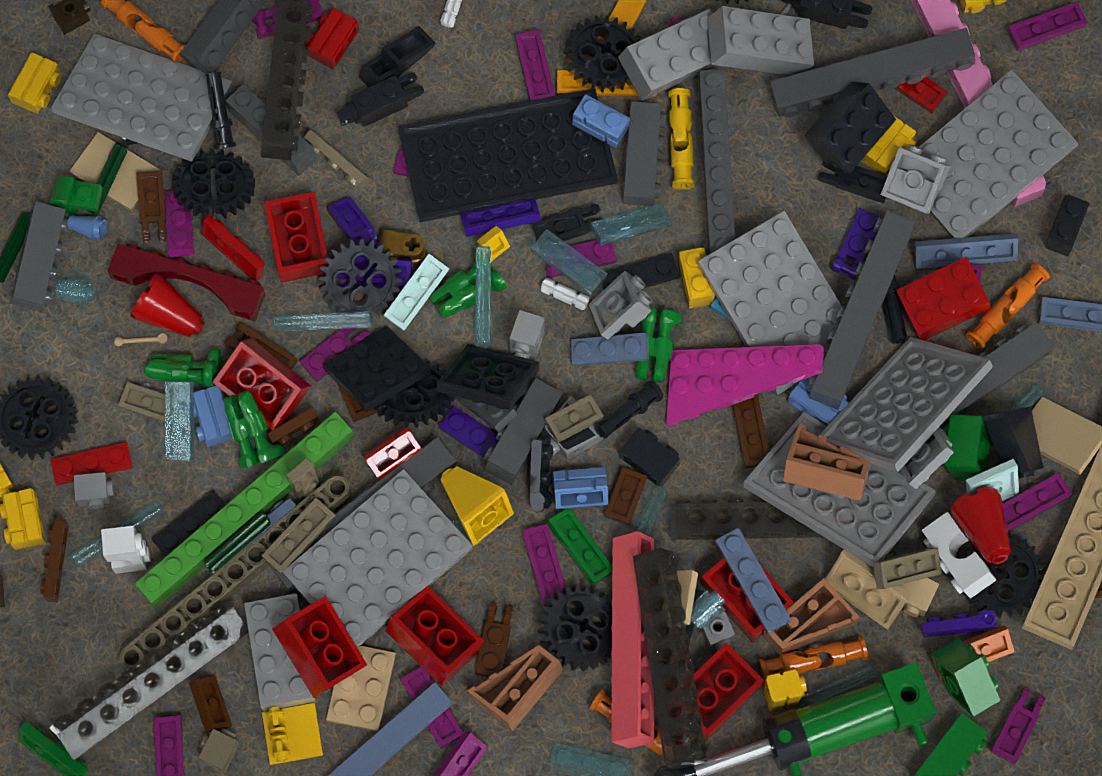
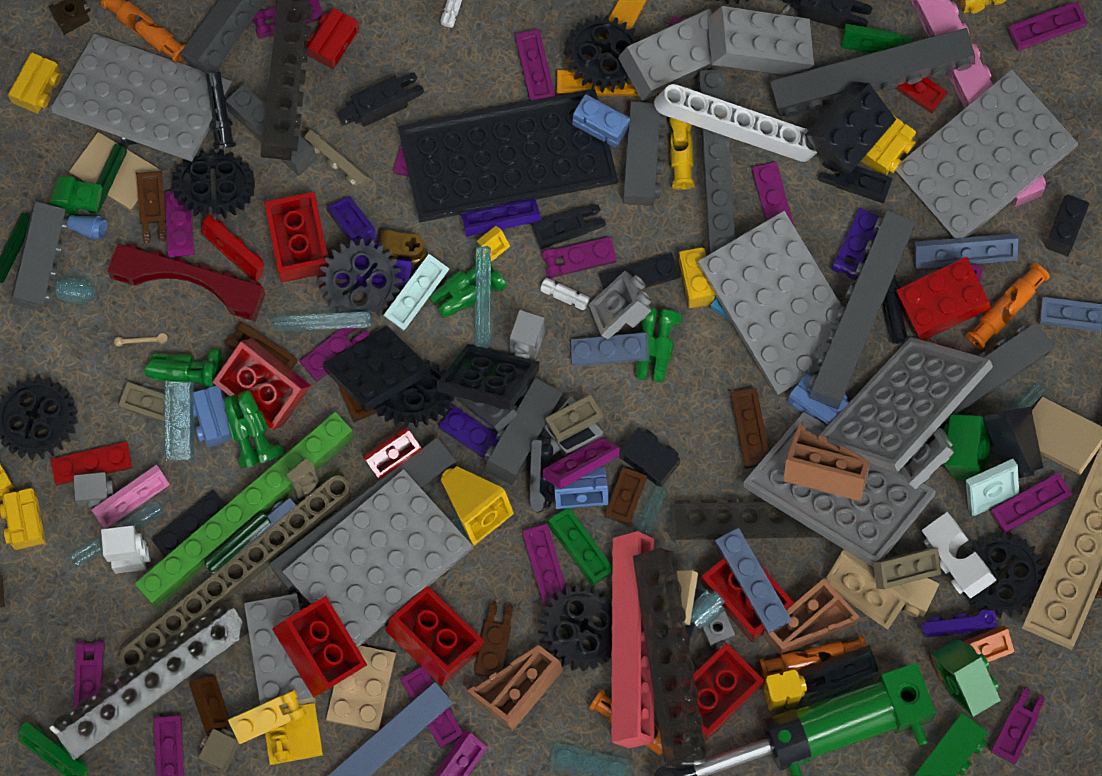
(54, 560): reddish brown plate -> none
(88, 672): none -> magenta plate
(130, 497): none -> bright pink tile
(167, 309): red cone -> none
(266, 717): none -> yellow plate
(298, 536): dark tan plate -> none
(303, 422): reddish brown plate -> none
(397, 57): black slope -> none
(569, 262): clear light blue plate -> none
(581, 462): none -> magenta plate
(630, 224): clear light blue plate -> none
(637, 404): black pin -> none
(726, 376): dark pink wing -> none
(727, 124): none -> white beam
(771, 190): none -> magenta plate
(839, 669): none -> black hinge
(871, 40): none -> green hinge
(915, 178): light grey plate -> none
(984, 523): red cone -> none

